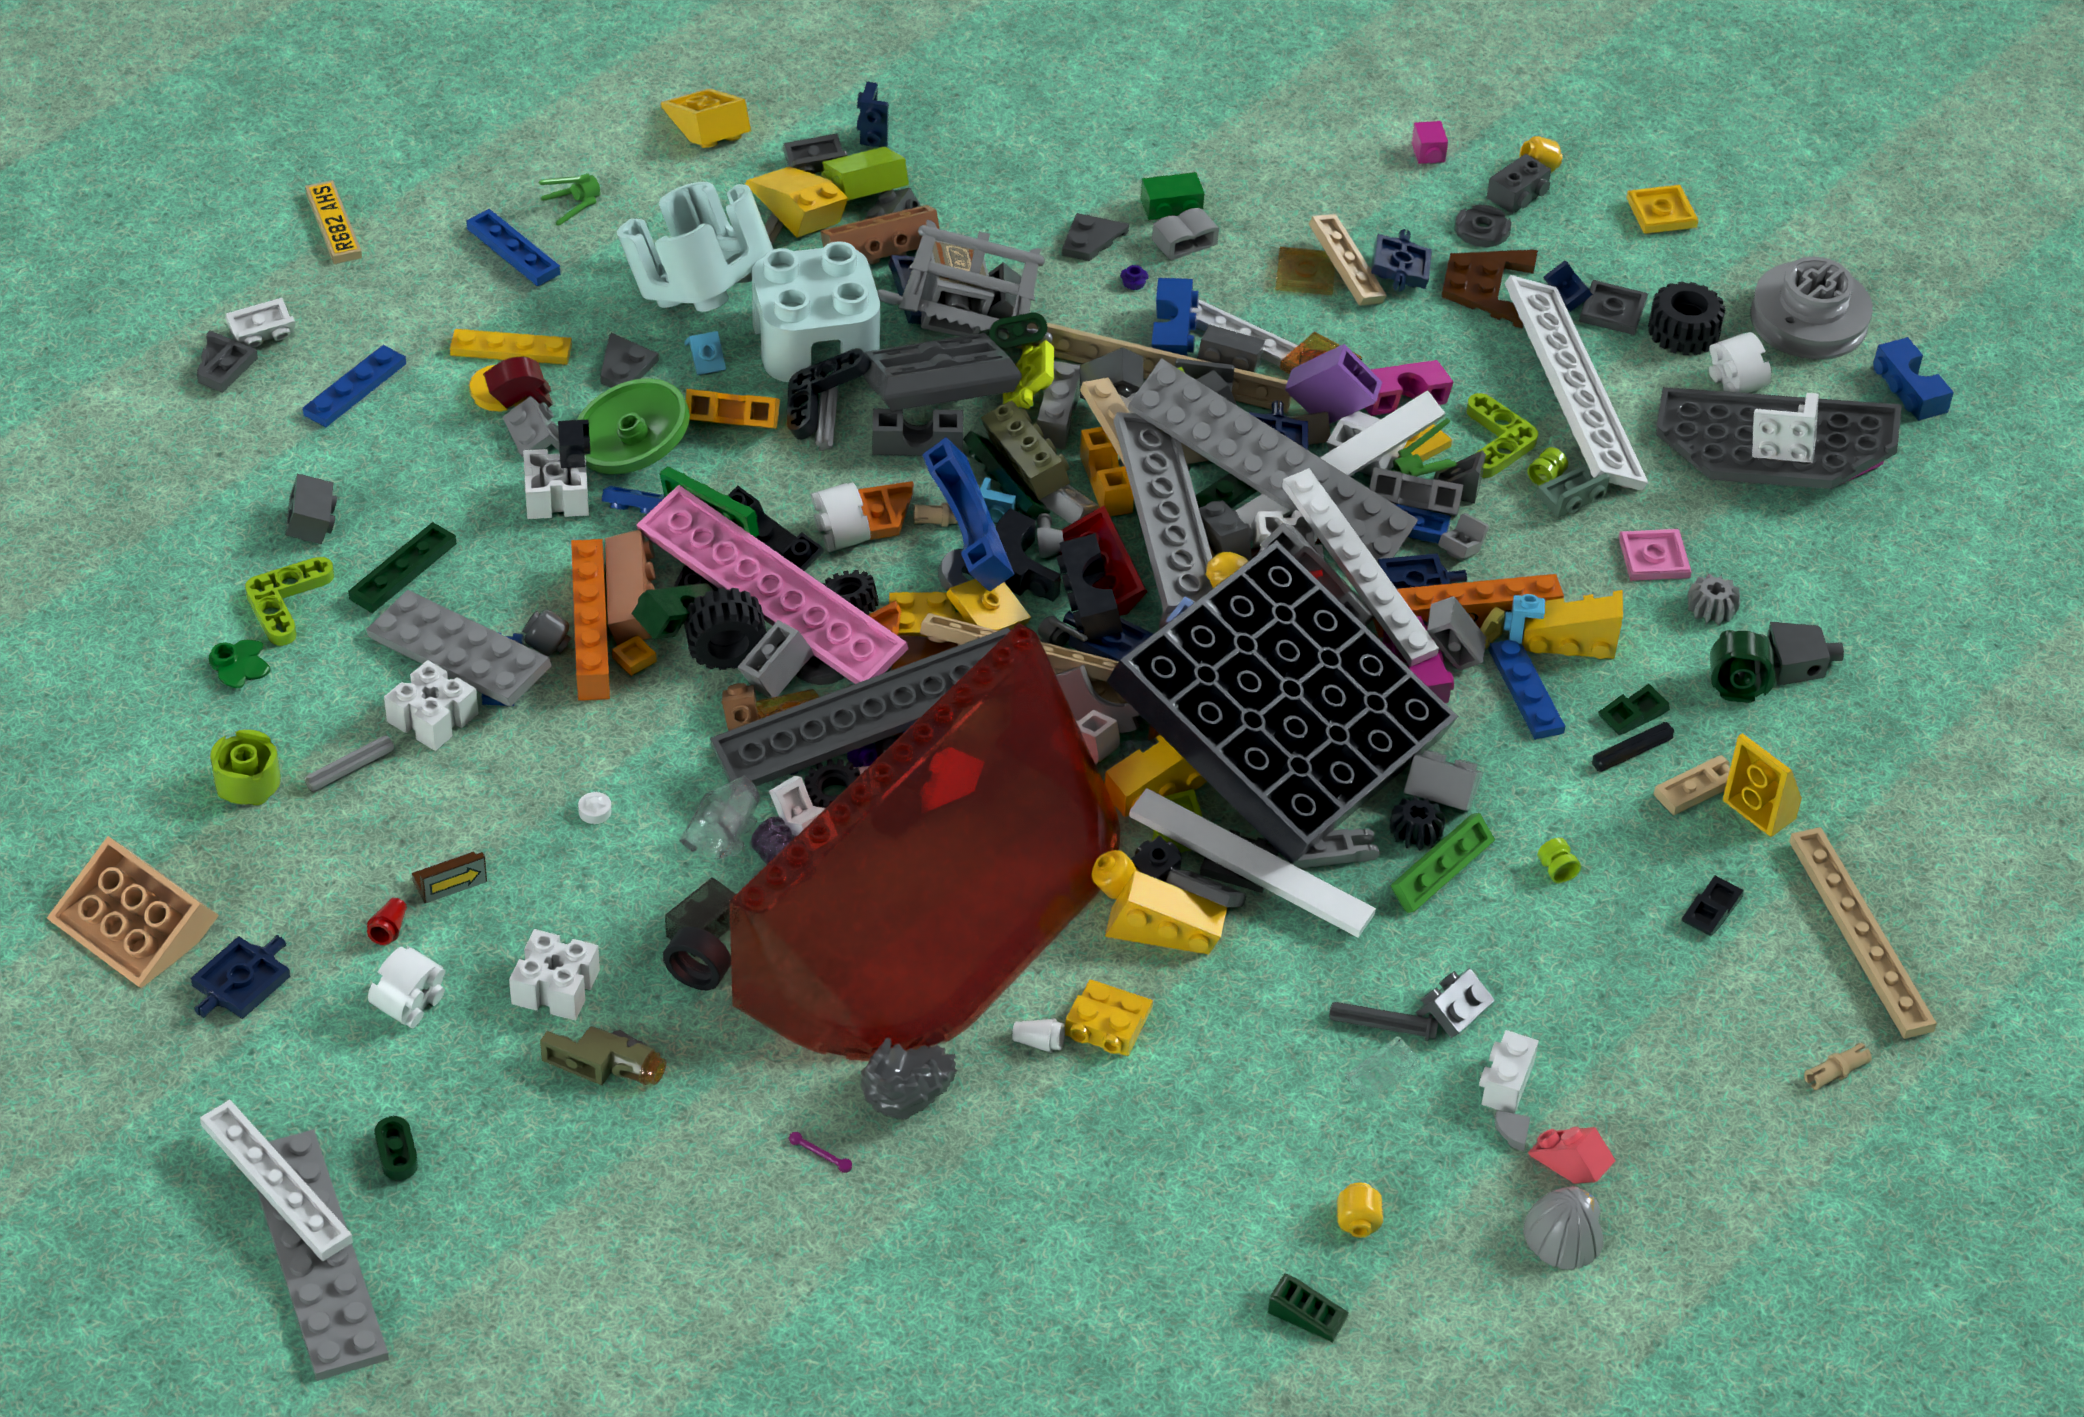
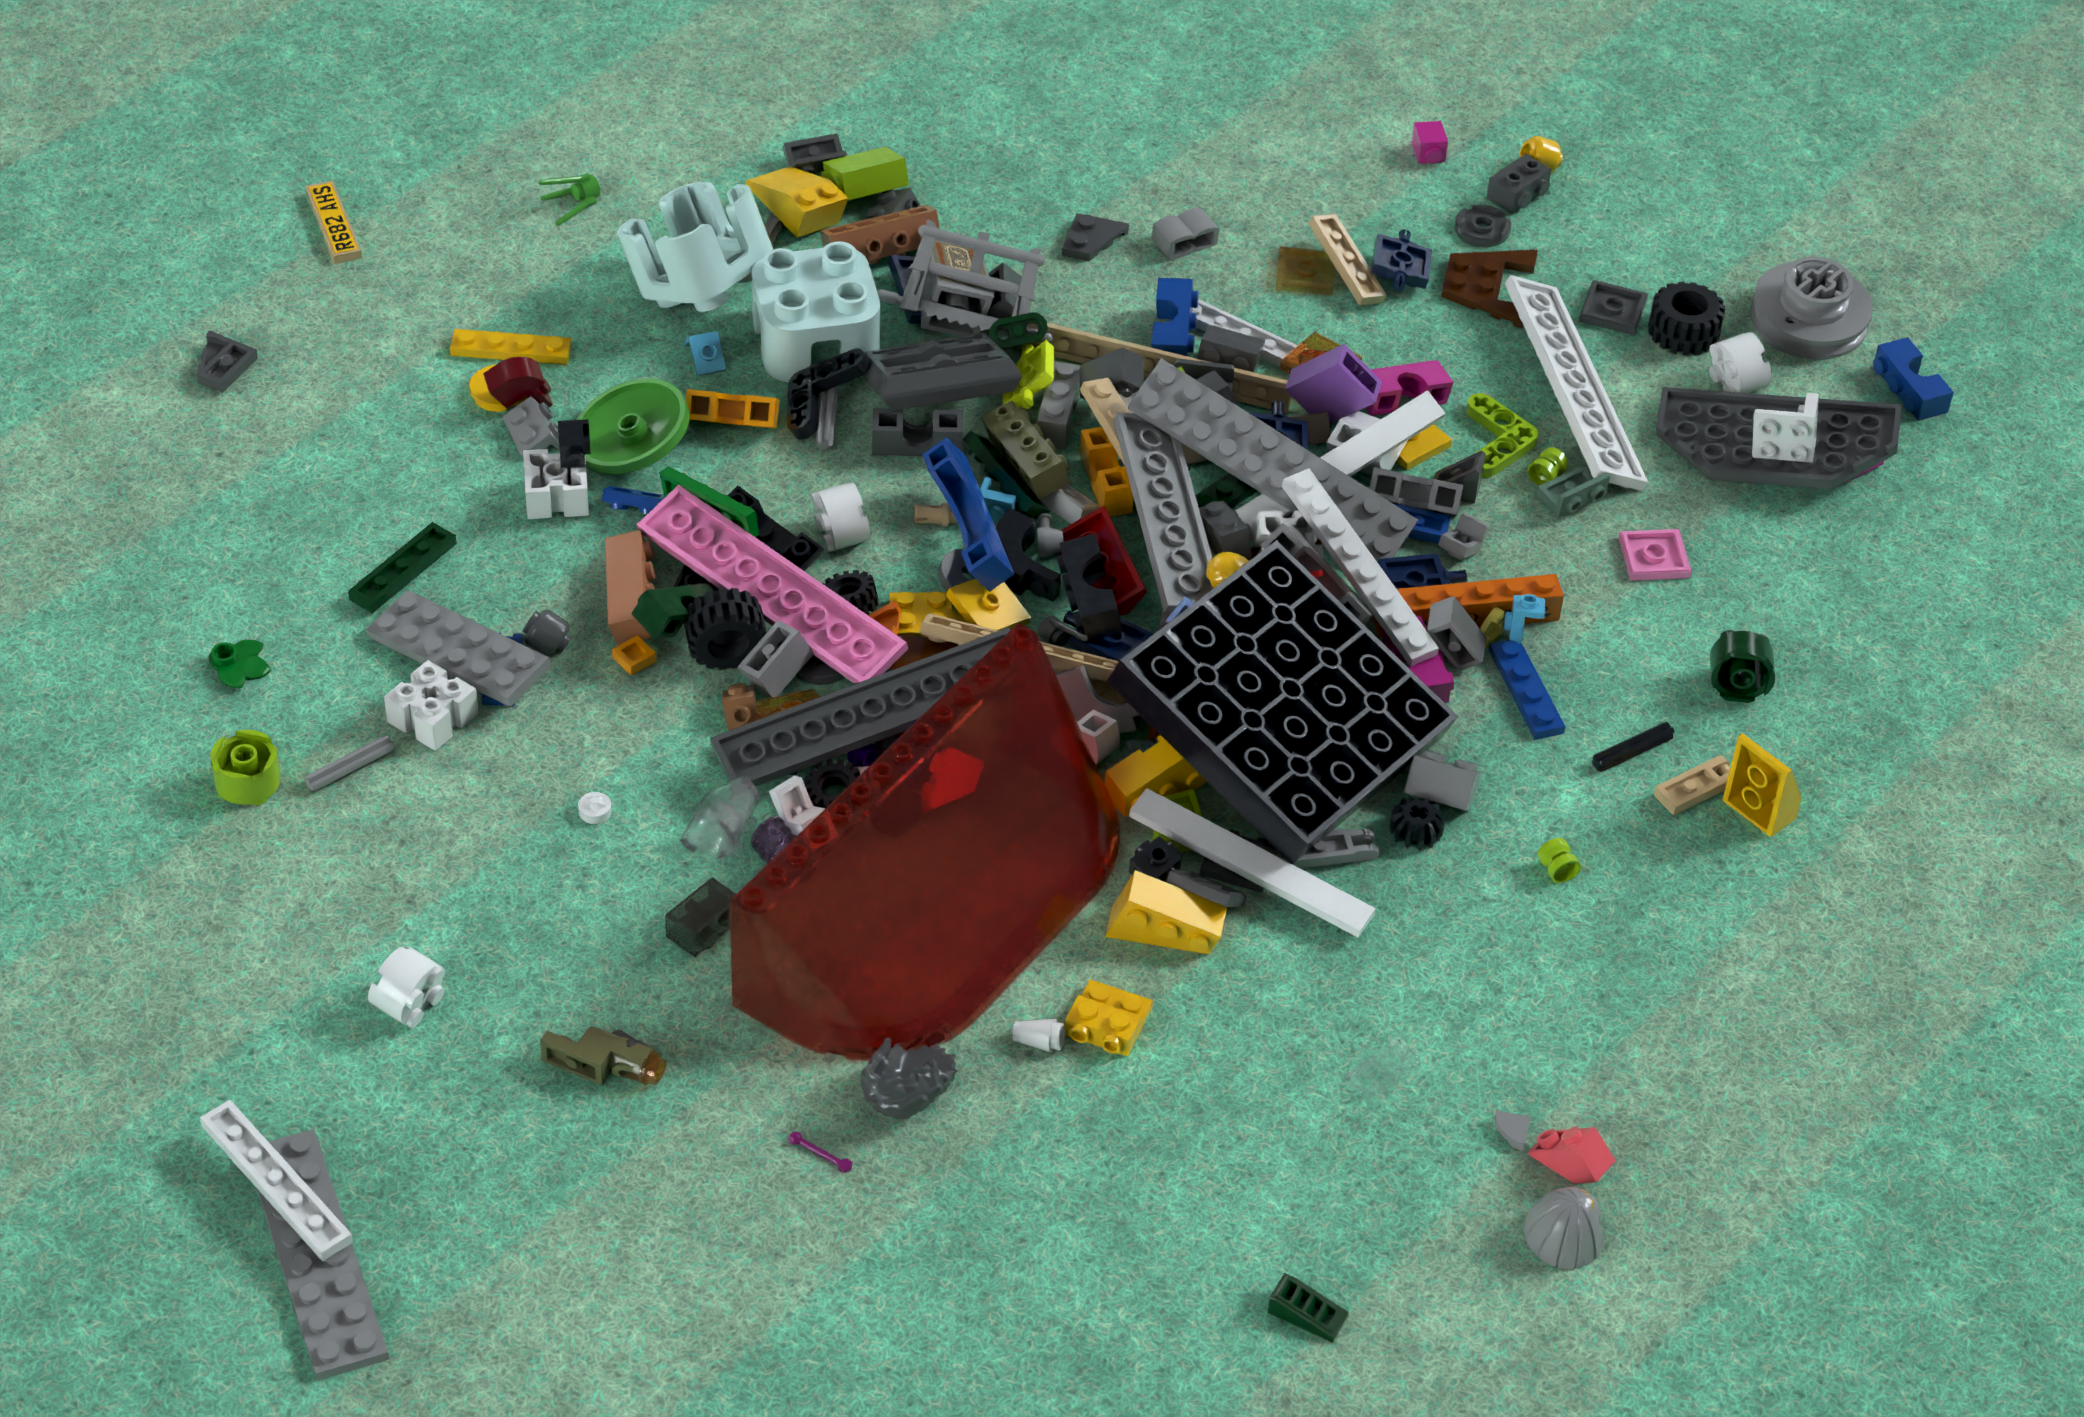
(131, 914): light nougat slope -> none
(240, 977): dark blue plate -> none
(261, 323): white bracket -> none
(273, 597): lime beam -> none
(311, 509): dark grey brick -> none
(354, 386): blue plate -> none
(387, 922): red cone -> none
(397, 1149): dark green plate -> none
(450, 876): panel -> none
(513, 247): blue plate -> none
(554, 974): white brick -> none
(590, 620): orange brick -> none
(625, 361): dark grey wing -> none
(705, 947): black tyre -> none
(709, 116): yellow slope -> none
(873, 117): dark blue bracket -> none
(886, 508): orange wing -> none
(1112, 872): yellow head -> none
(1134, 277): dark purple plate -> none
(1171, 195): green brick -> none
(1359, 1208): yellow head -> none
(1384, 1019): dark grey axle -> none
(1412, 464): bright green plant -> none
(1442, 862): bright green plate -> none
(1457, 1001): bracket -> none
(1509, 1072): white brick -> none
(1569, 285): dark blue bracket -> none
(1577, 627): yellow wedge -> none
(1629, 713): dark green slope -> none
(1662, 209): yellow plate -> none
(1713, 599): light grey gear -> none
(1713, 906): black slope -> none
(1801, 652): dark grey torso -> none
(1838, 1066): tan pin -> none
(1863, 933): tan plate -> none

